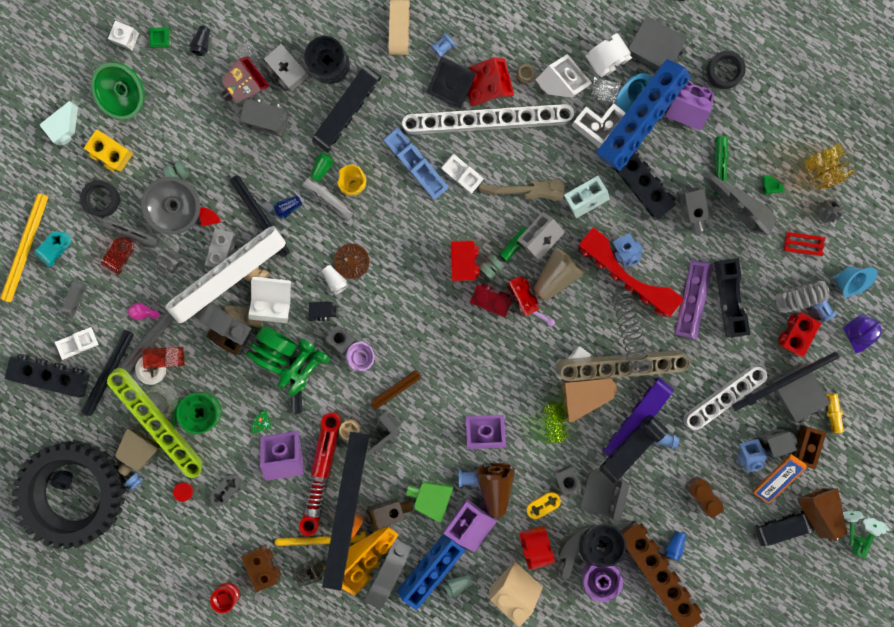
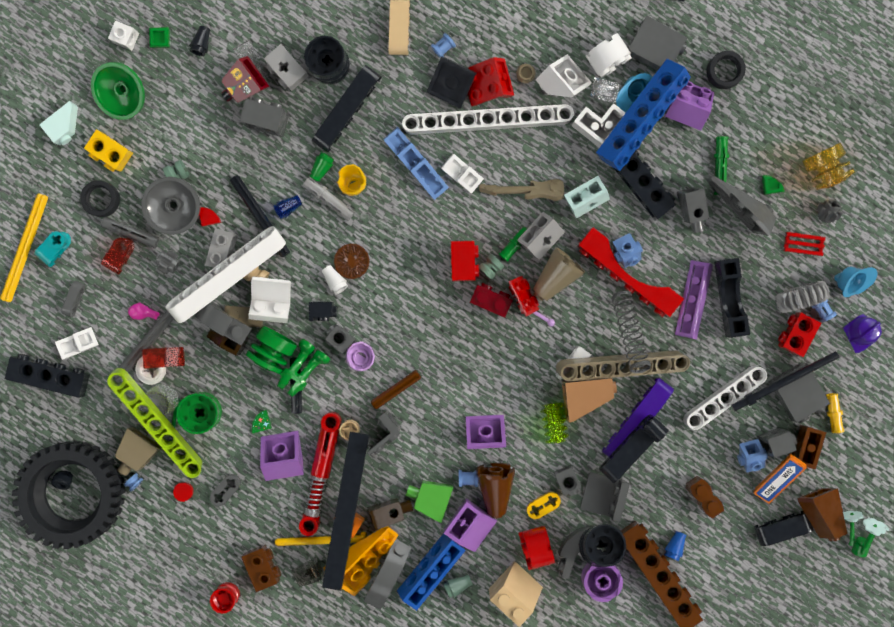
(111, 364): black axle -> none
(670, 441): medium blue pin -> none

